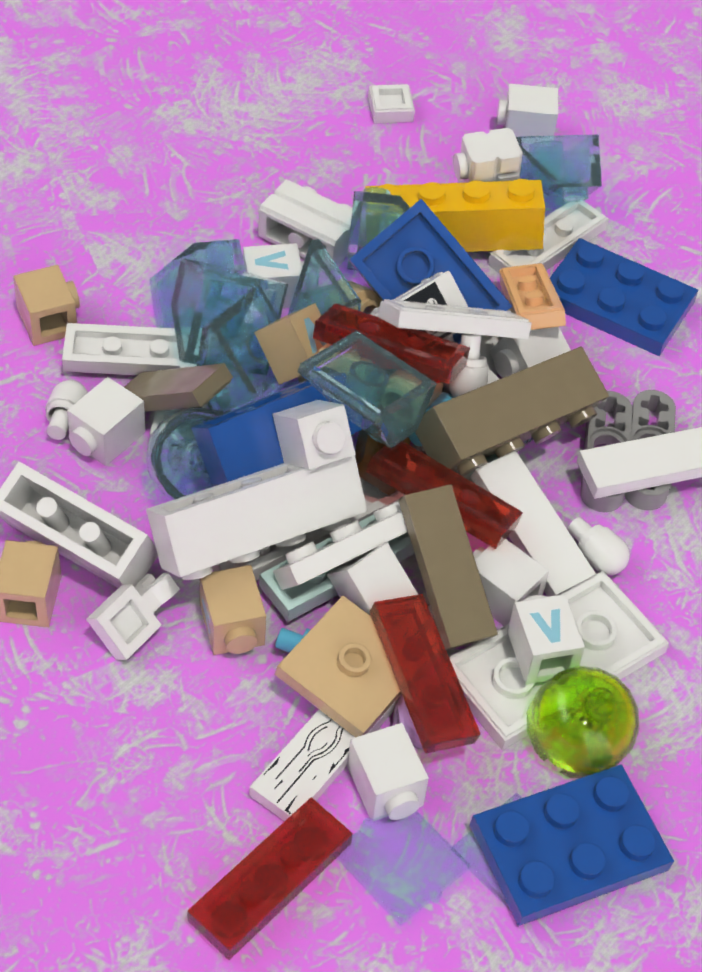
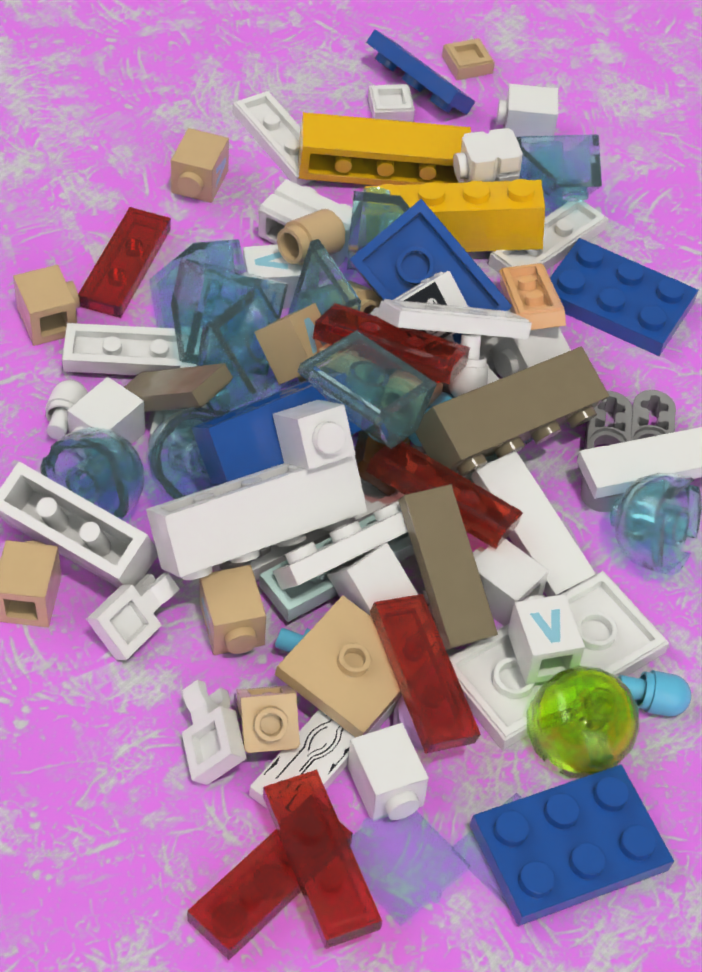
(98, 468): none -> clear light blue cylinder
(124, 262): none -> clear red tile
(199, 165): none -> tan brick
(214, 739): none -> white plate
(269, 718): none -> tan bracket
(272, 130): none -> white tile
(296, 235): none -> tan brick
(321, 859): none -> clear red tile
(377, 150): none -> yellow brick
(419, 74): none -> blue plate
(468, 59): none -> tan tile
(600, 546): white cylinder -> none
(656, 520): none -> clear light blue cylinder
(659, 692): none -> medium azure cylinder

